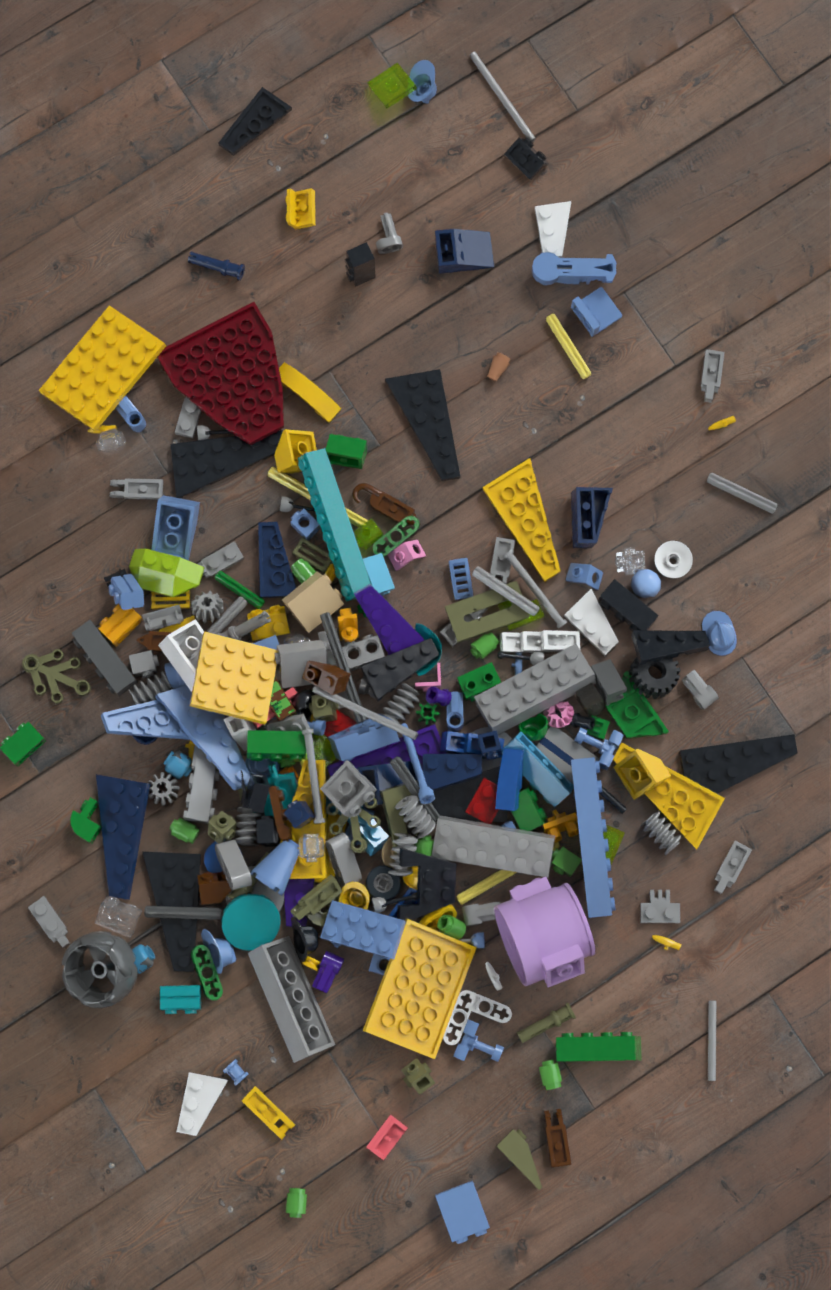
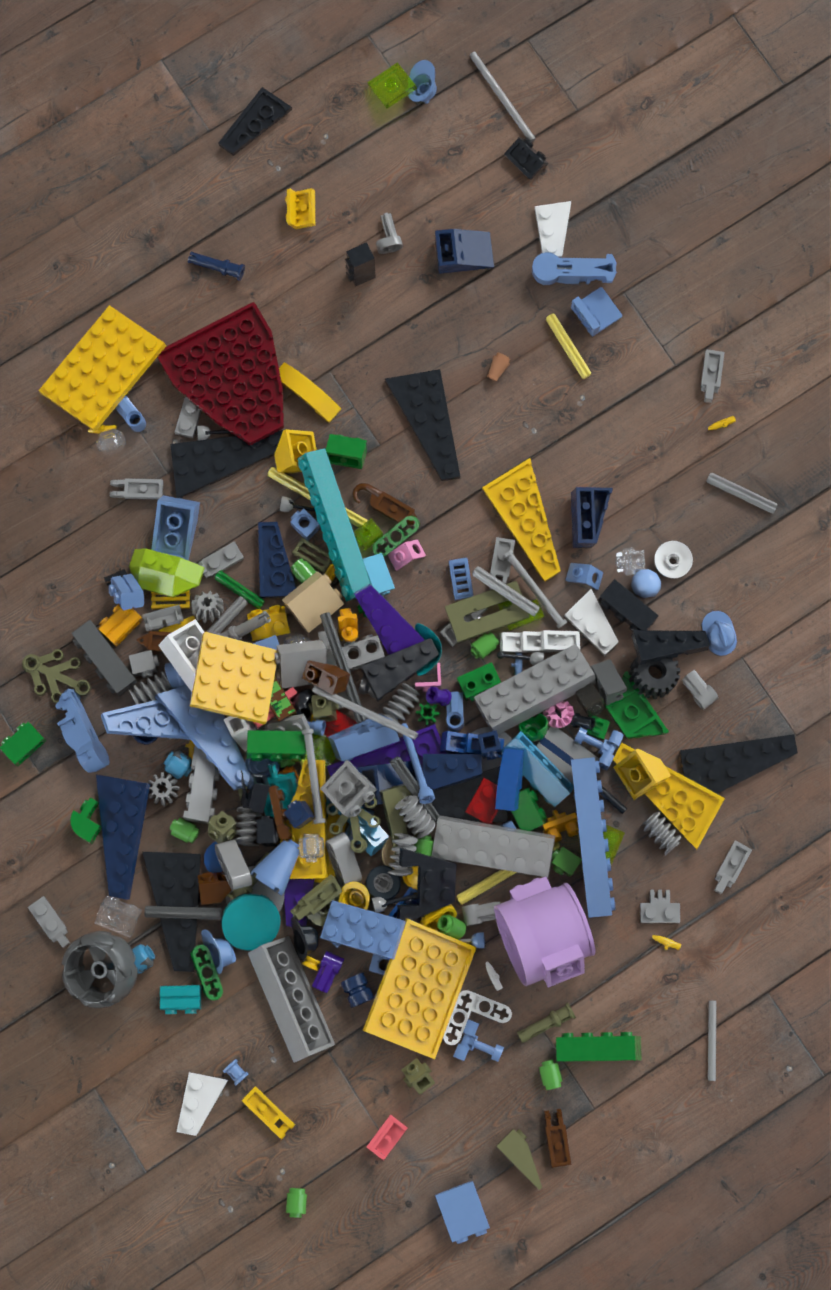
(80, 733): none -> medium blue piece
(357, 990): none -> dark blue wheel

